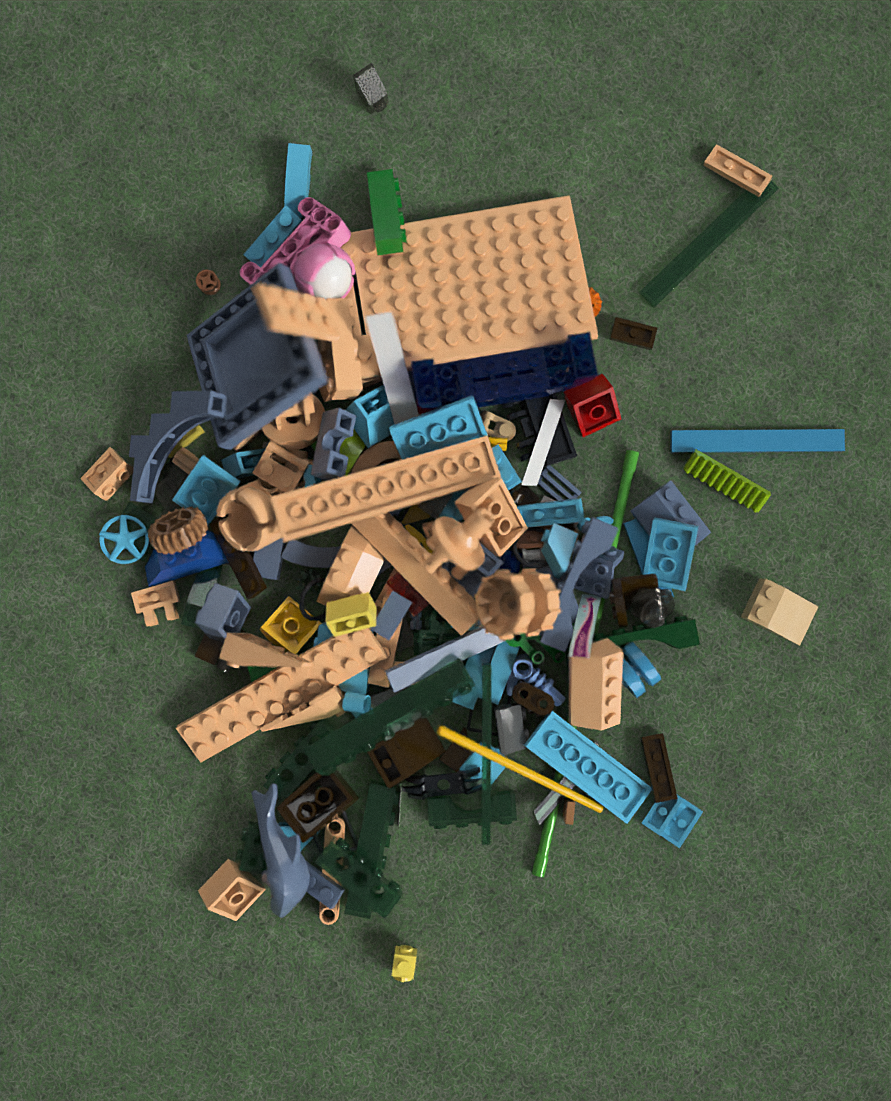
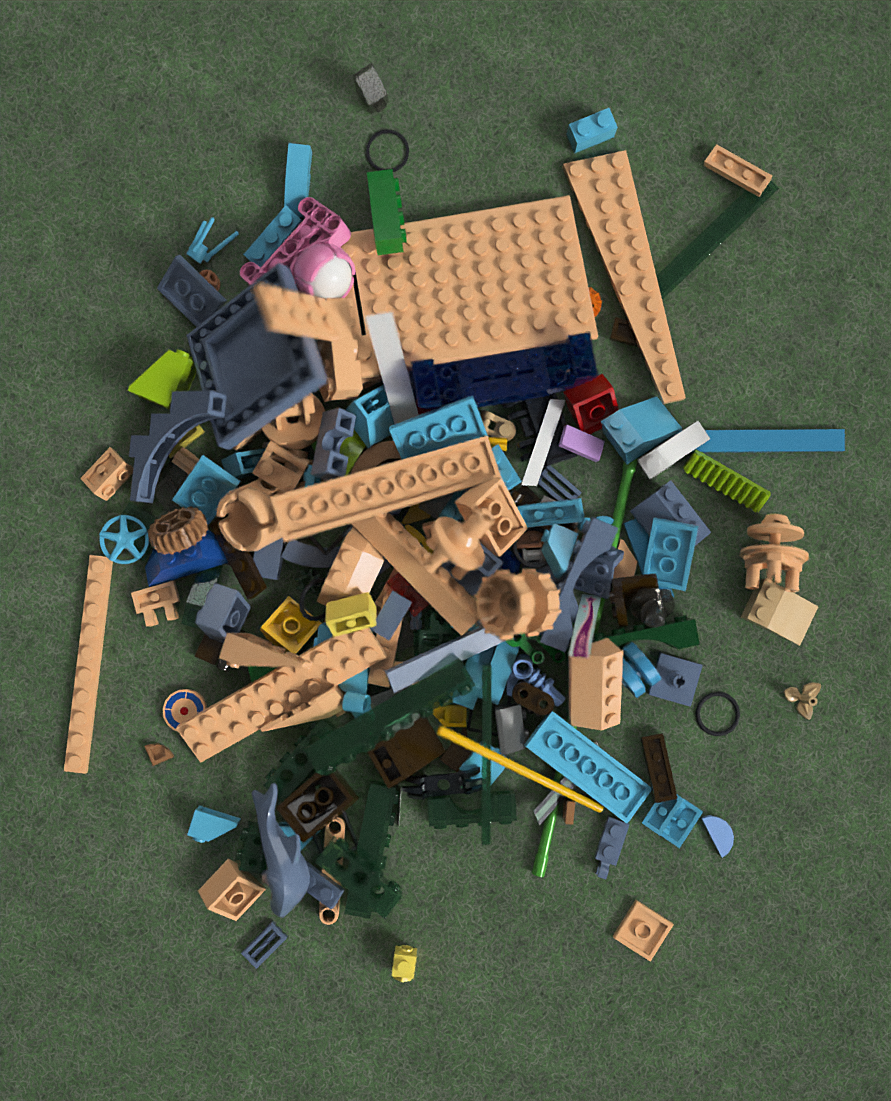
(88, 664): none -> light nougat plate
(158, 753): none -> medium nougat tile
(169, 373): none -> lime slope
(182, 706): none -> tile
(190, 291): none -> sand blue tile
(198, 250): none -> medium azure plant
(210, 824): none -> medium azure slope
(277, 931): none -> sand blue tile
(336, 542): none -> black piece
(391, 132): none -> black piece
(451, 715): none -> yellow tile
(581, 443): none -> lavender tile
(591, 130): none -> medium azure brick
(610, 845): none -> sand blue plate
(616, 223): none -> light nougat wing
(627, 565): none -> light nougat tile
(639, 428): none -> medium azure slope
(643, 930): none -> light nougat tile
(673, 449): none -> white arch
(677, 680): none -> sand blue tile
(720, 833): none -> light blue tile
(737, 711): none -> black piece
(774, 557): none -> light nougat piece
(806, 698): none -> tan plant

